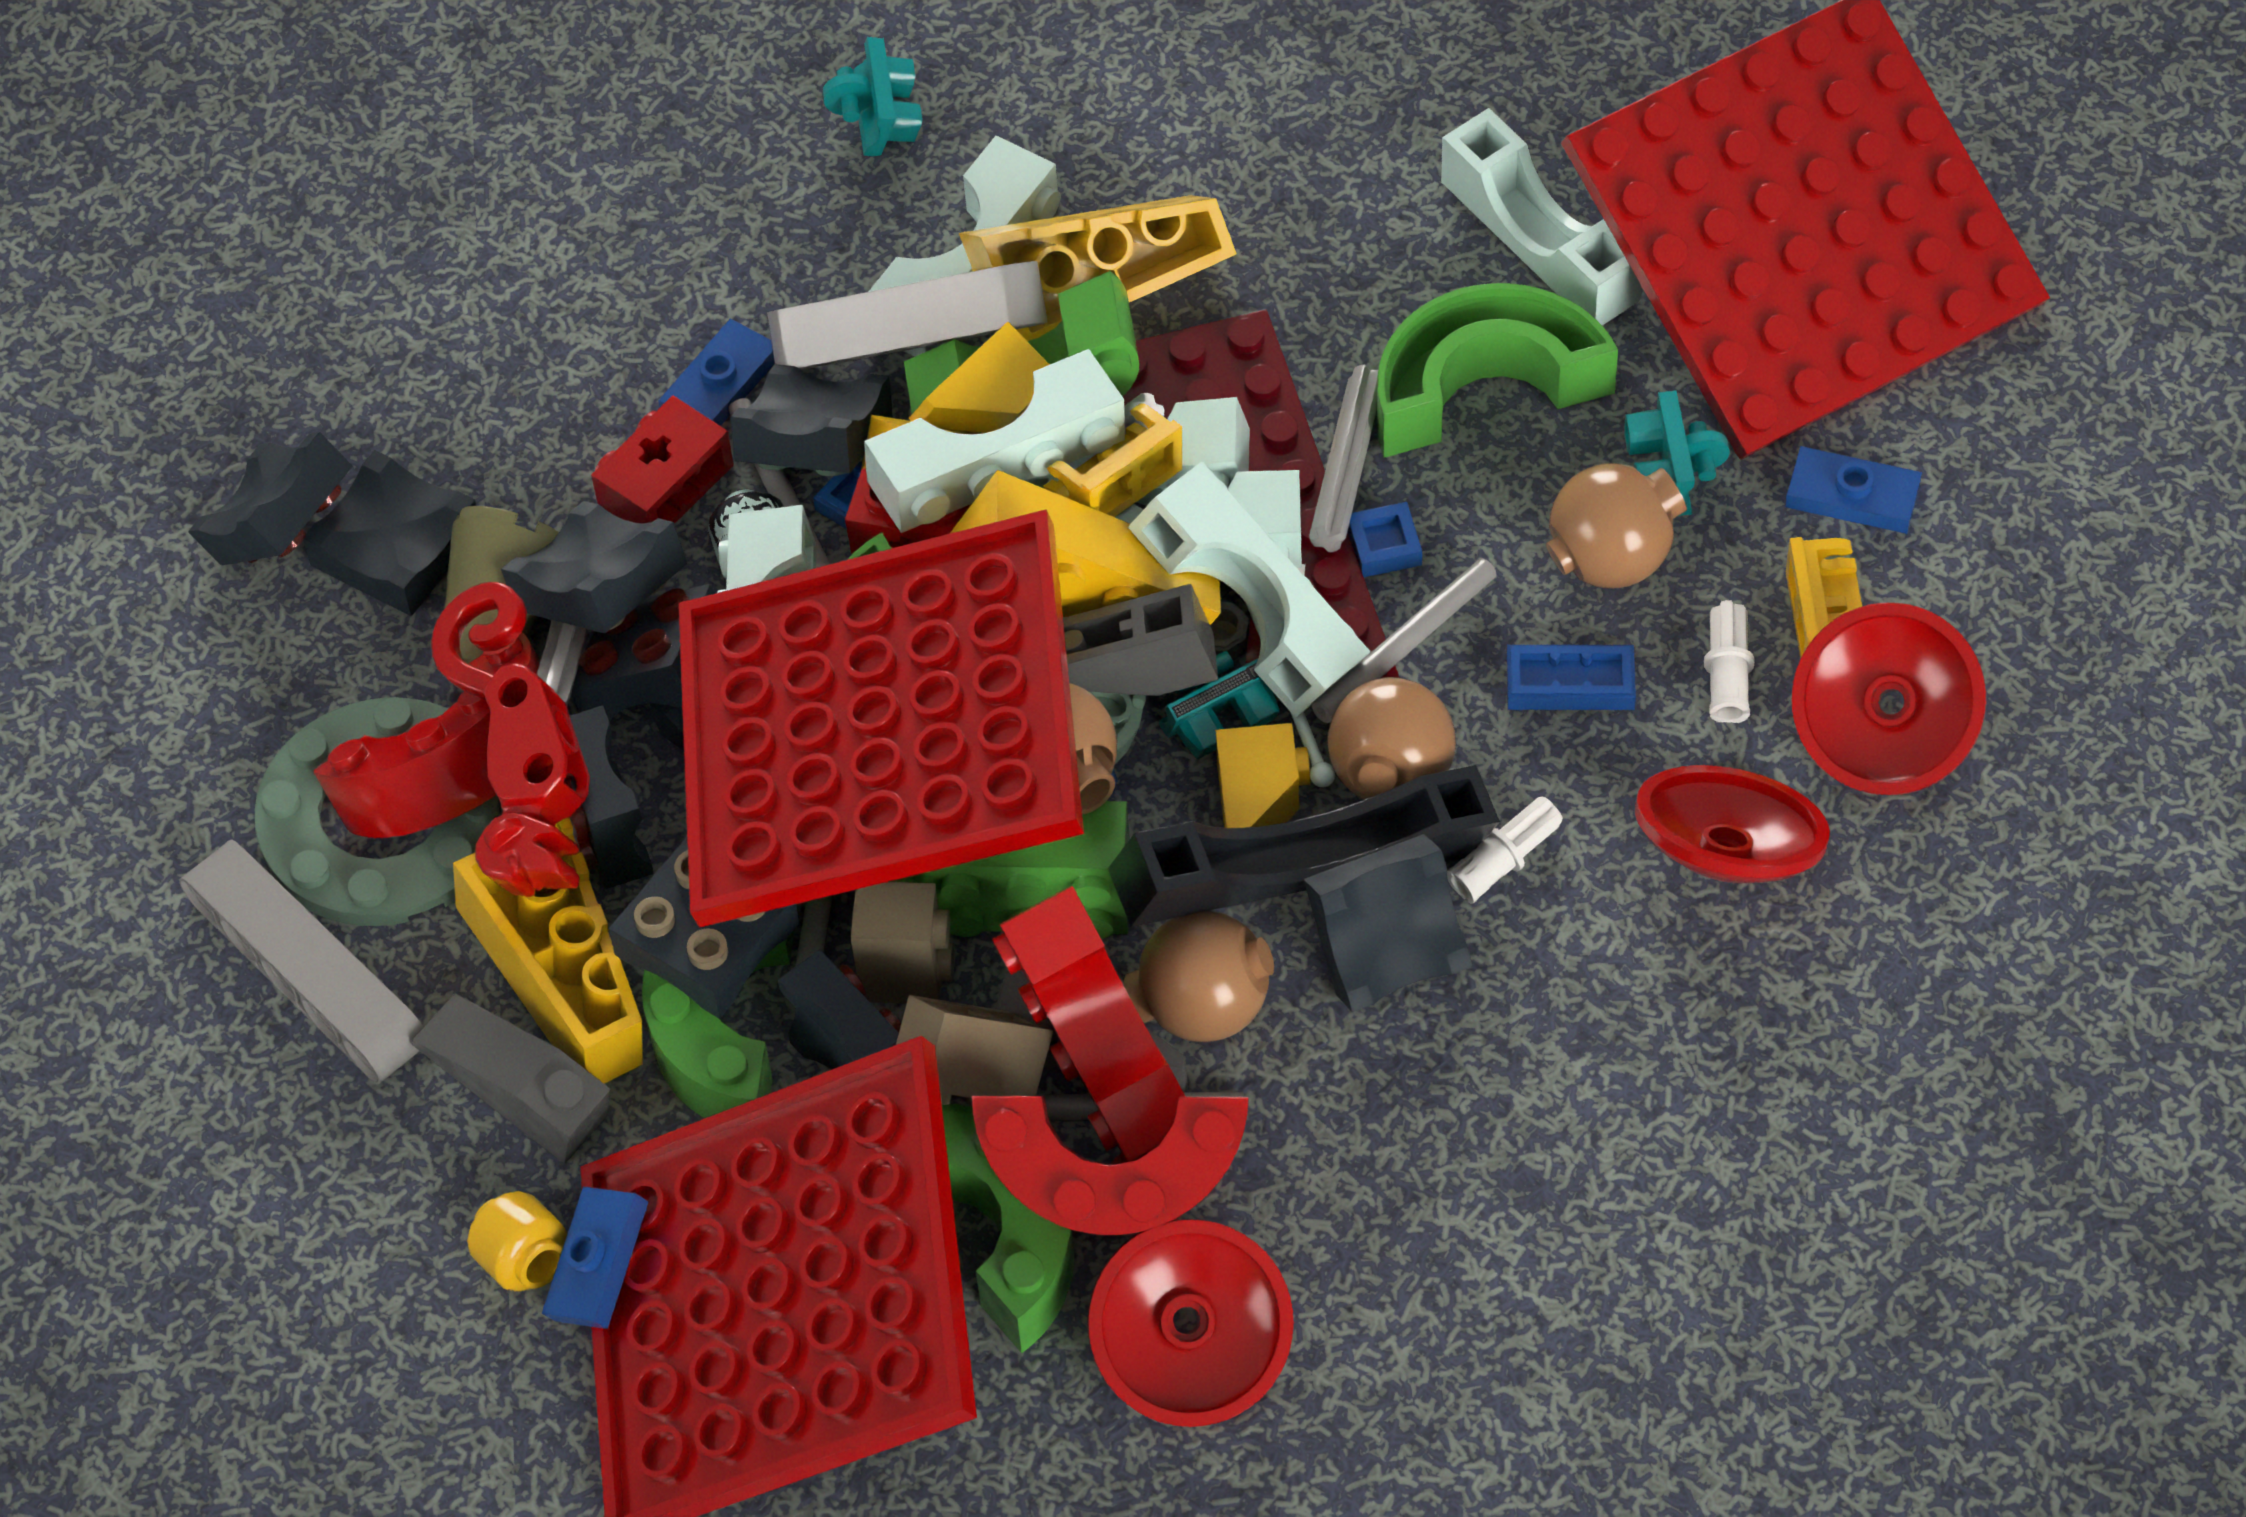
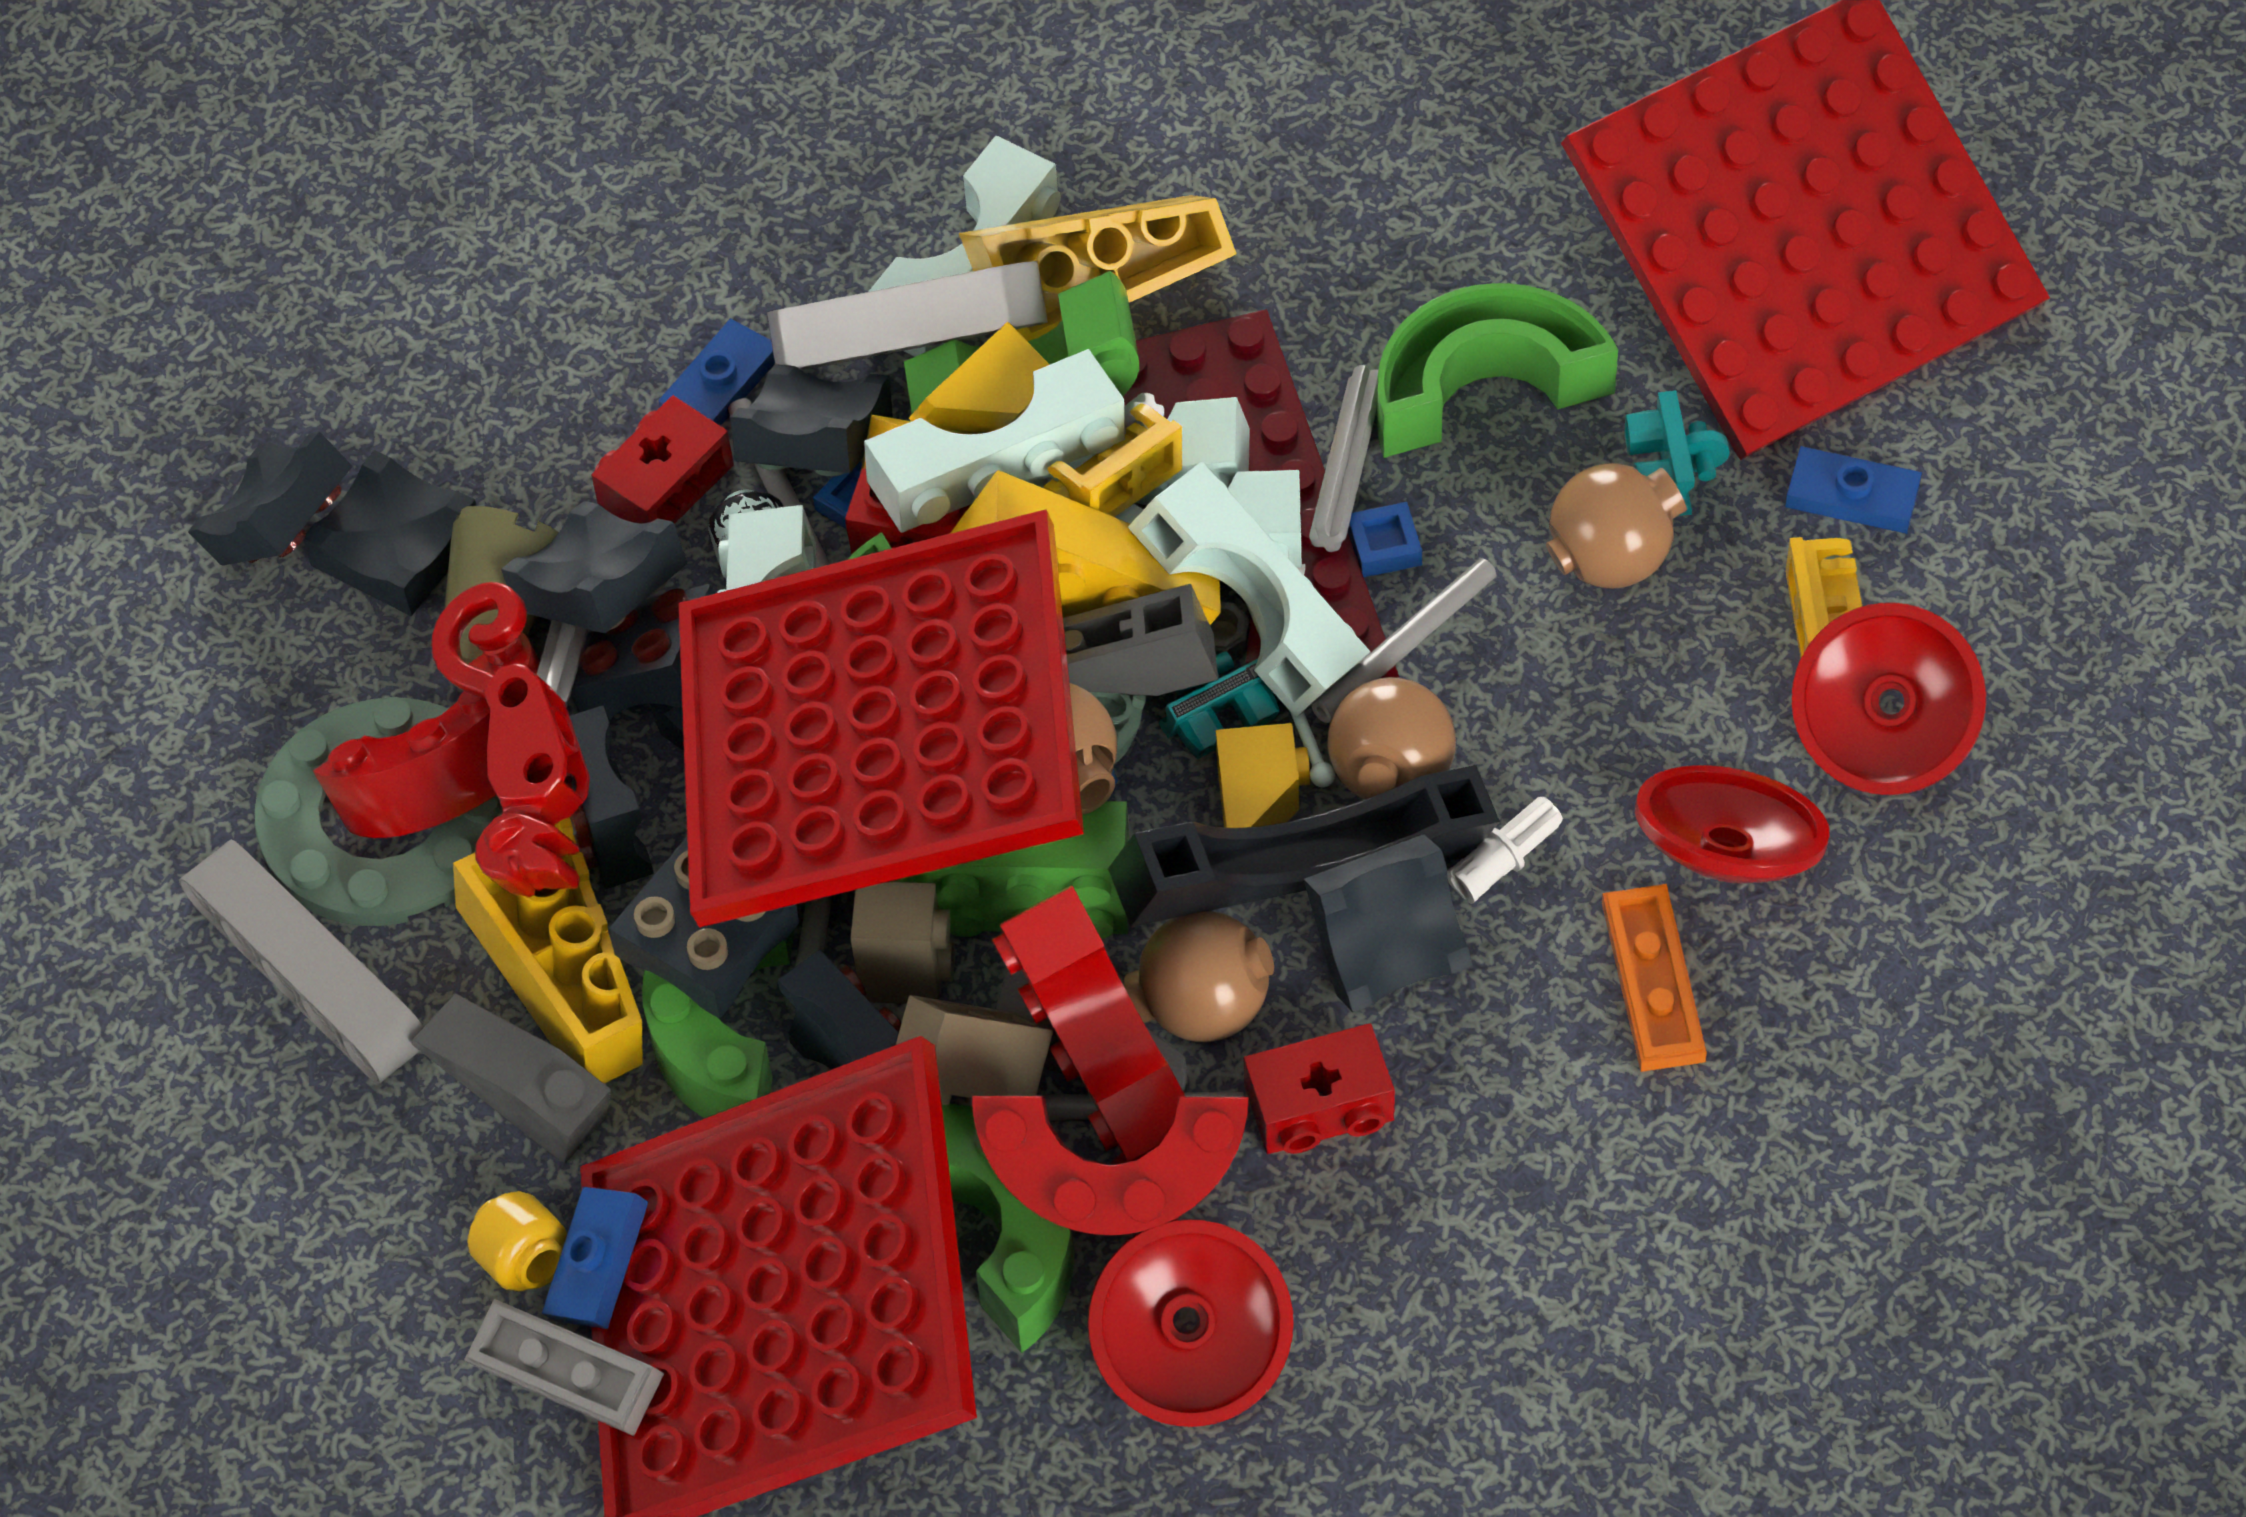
(564, 1367): none -> light grey tile
(868, 97): teal hips -> none
(1340, 1065): none -> red brick
(1497, 182): light aqua arch -> none
(1570, 677): blue plate -> none
(1654, 978): none -> orange tile
(1729, 663): white axle -> none

